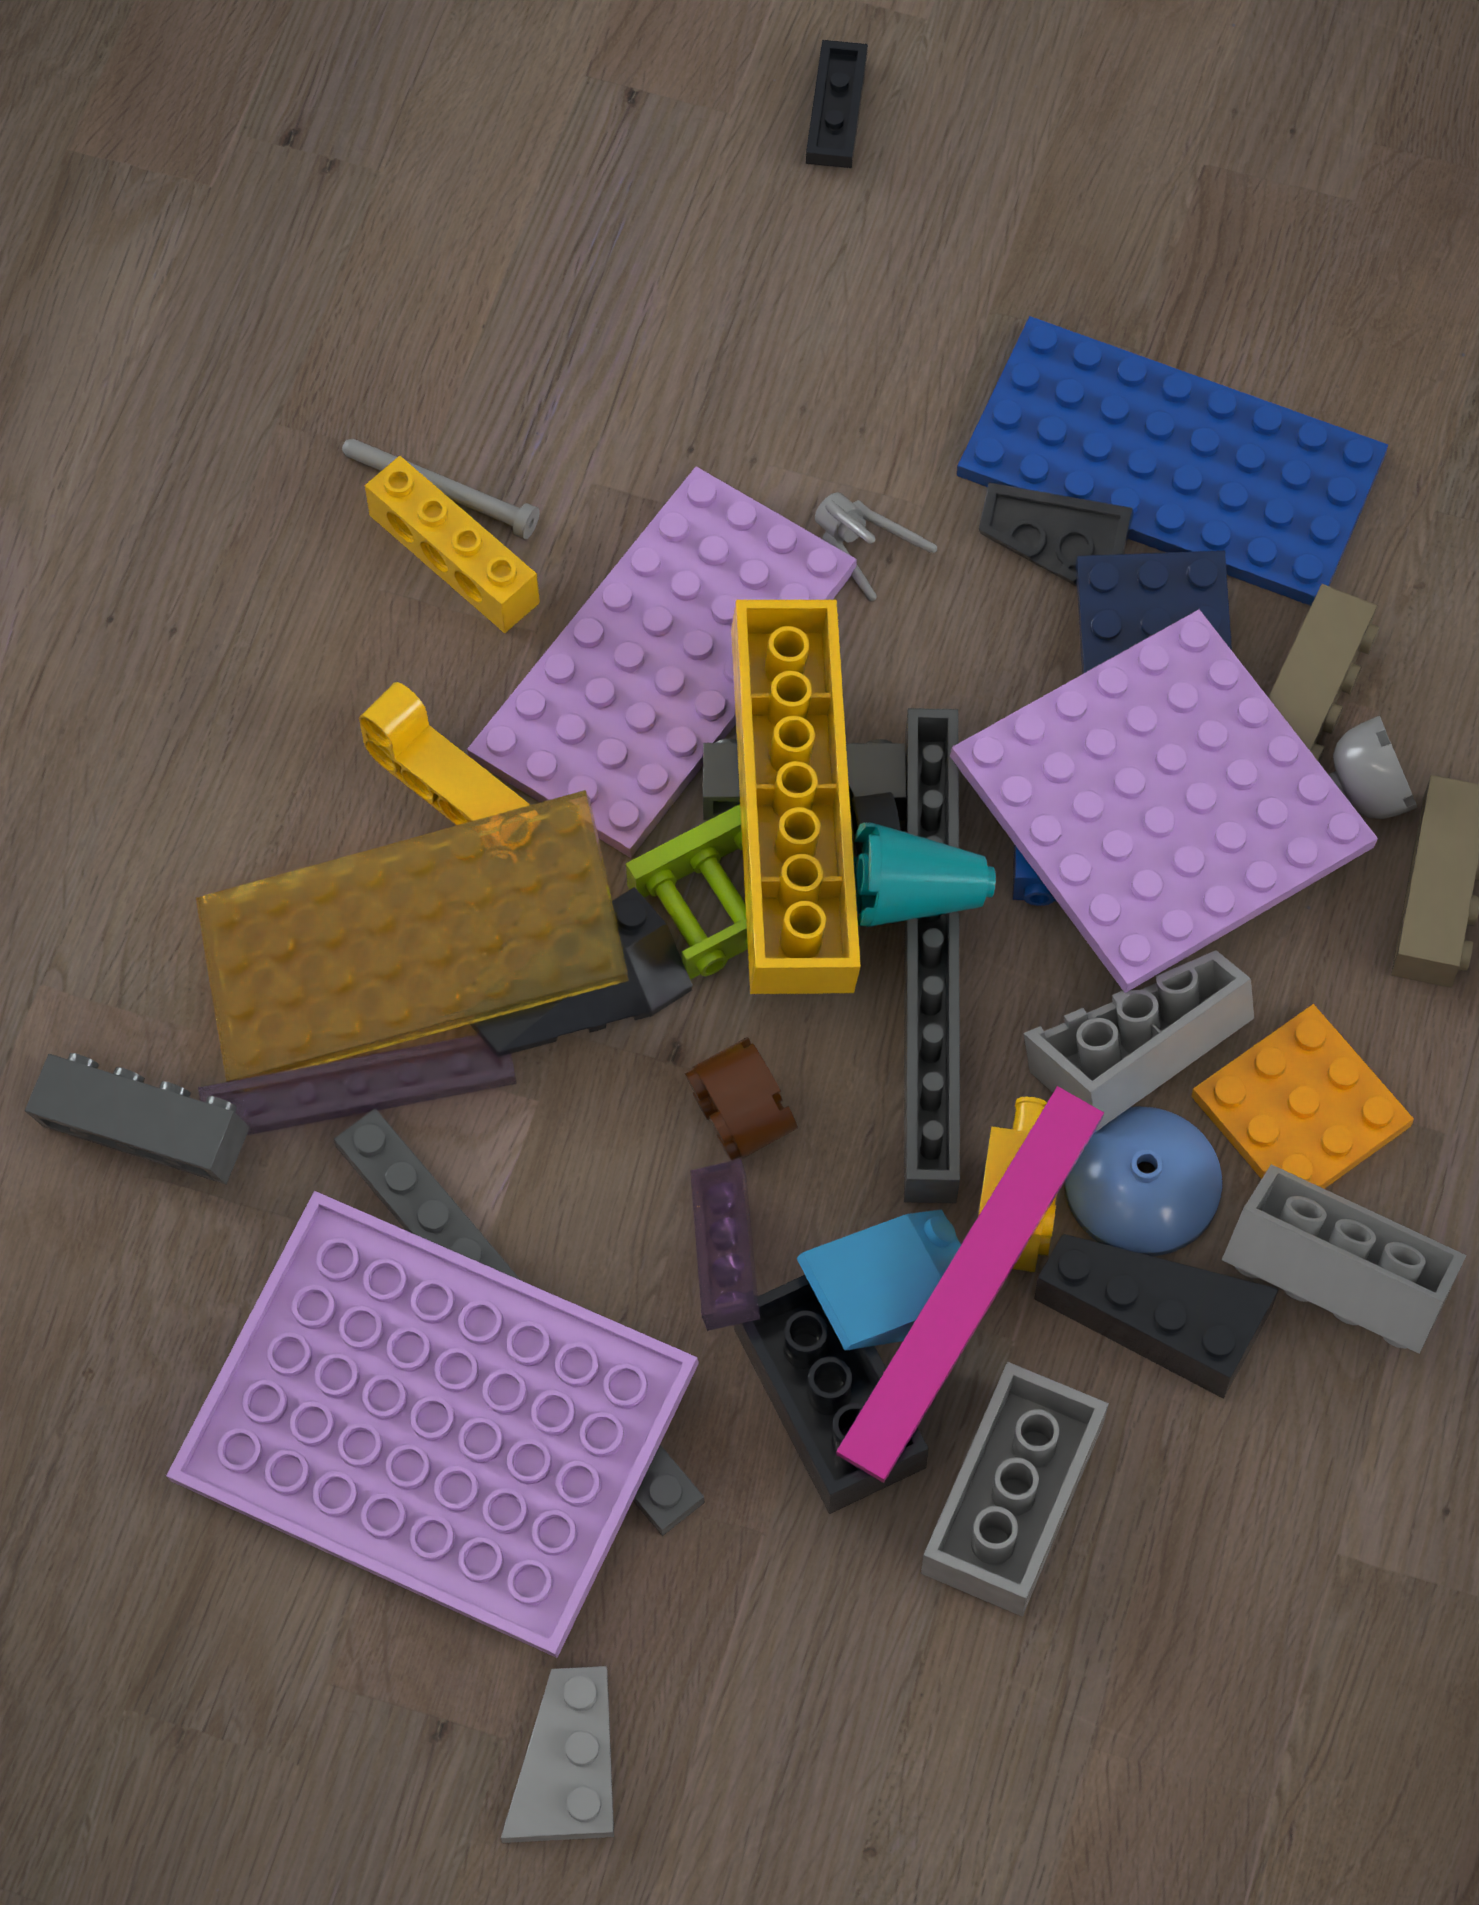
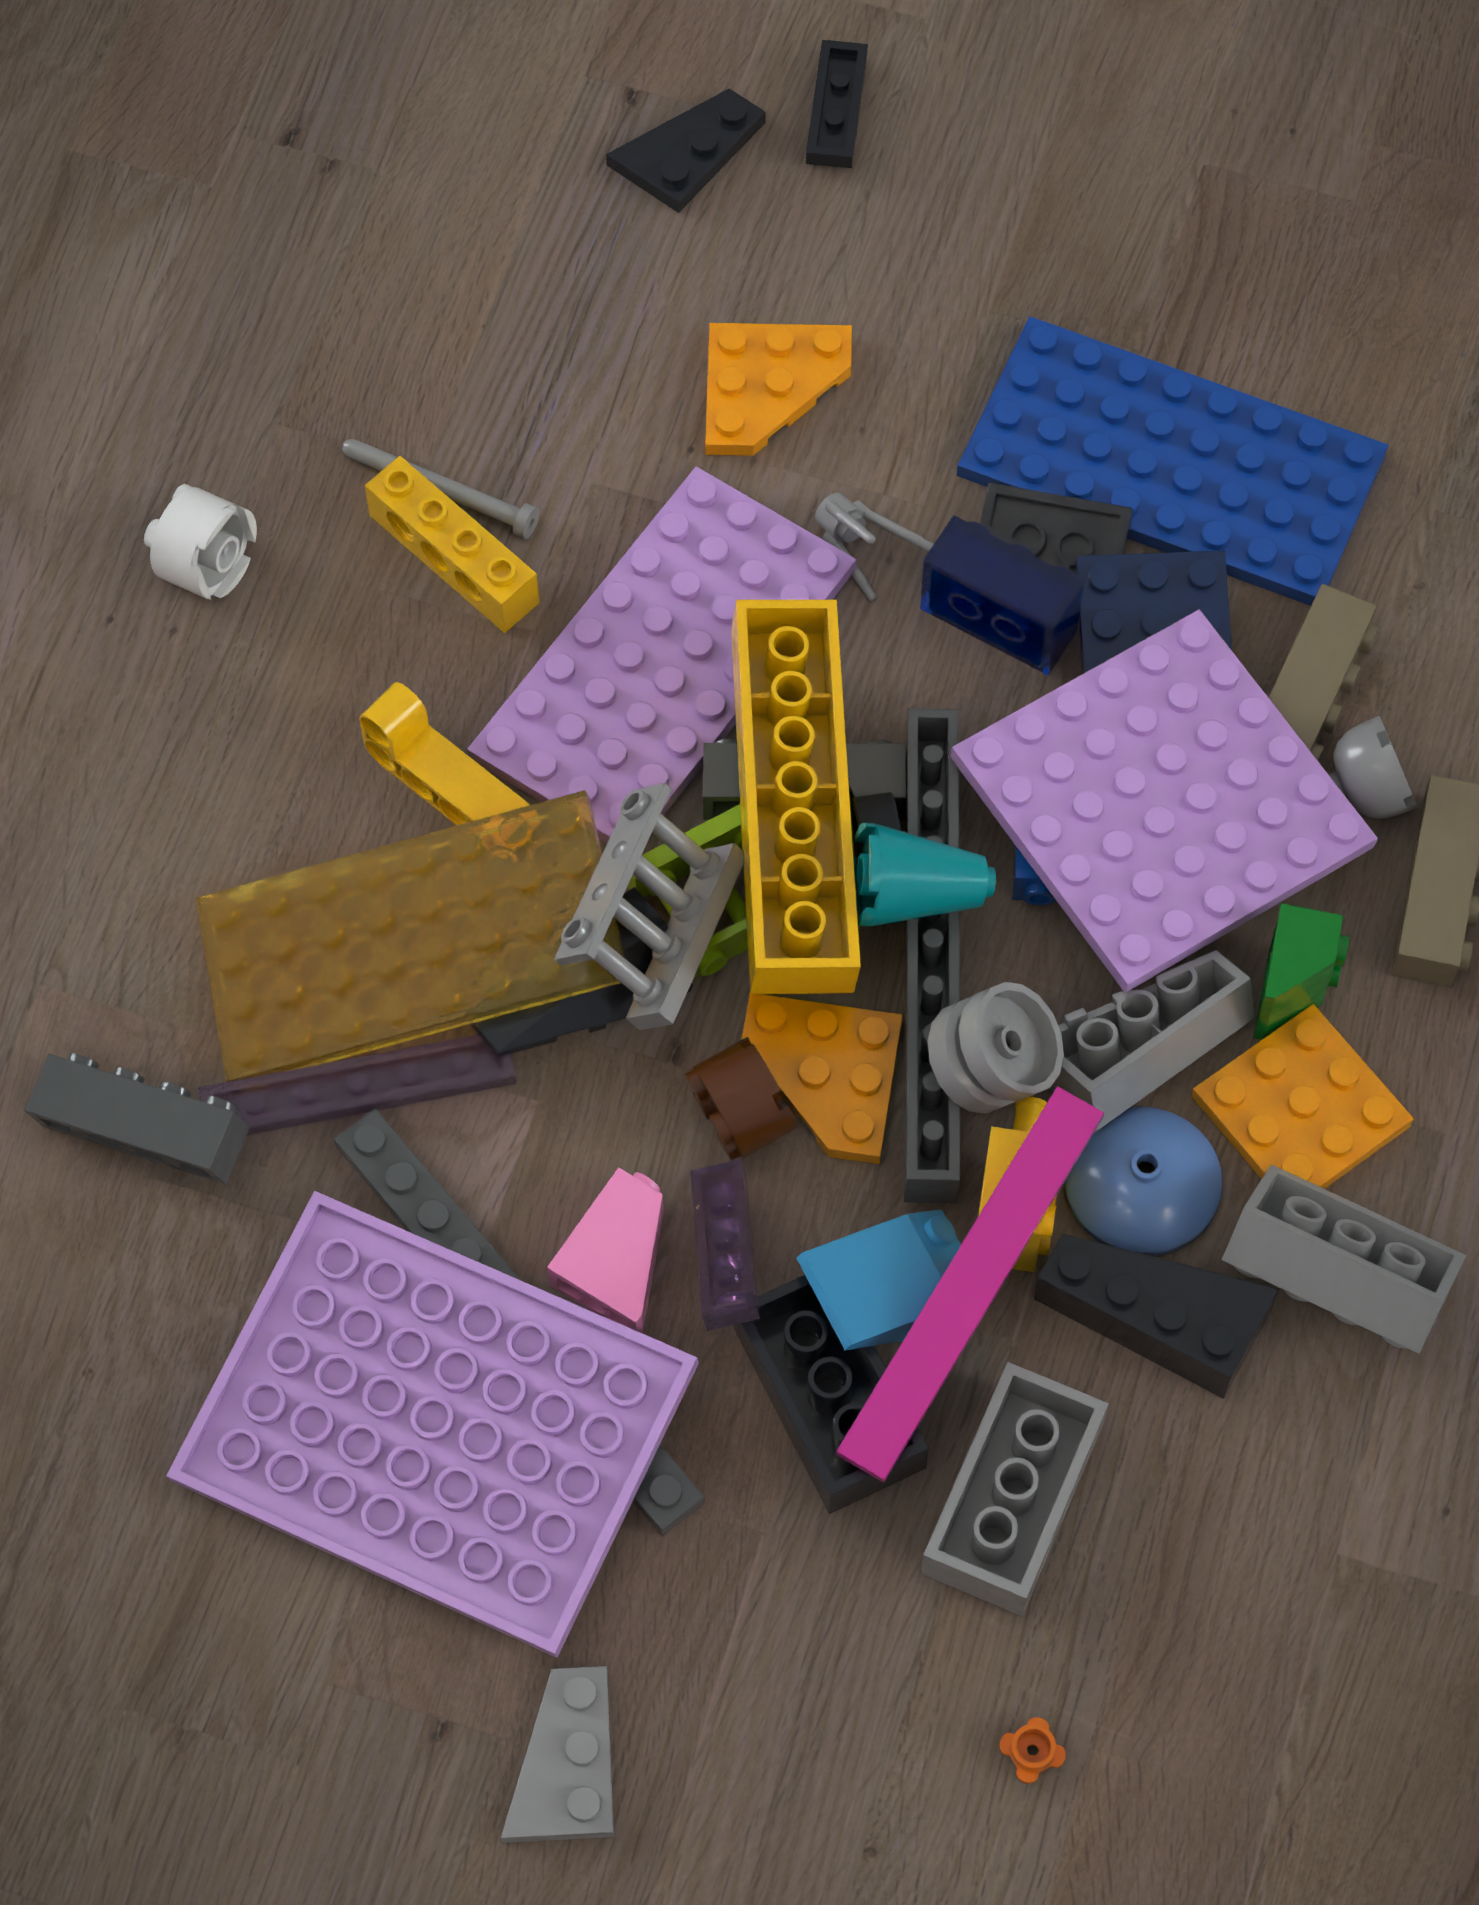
(201, 542): none -> white brick
(613, 1251): none -> bright pink slope
(689, 149): none -> black wing
(693, 910): none -> light grey fence
(768, 379): none -> light orange plate
(830, 1068): none -> light orange plate
(995, 1048): none -> light grey wheel
(1001, 594): none -> clear blue brick
(1035, 1734): none -> orange plate
(1300, 965): none -> green slope

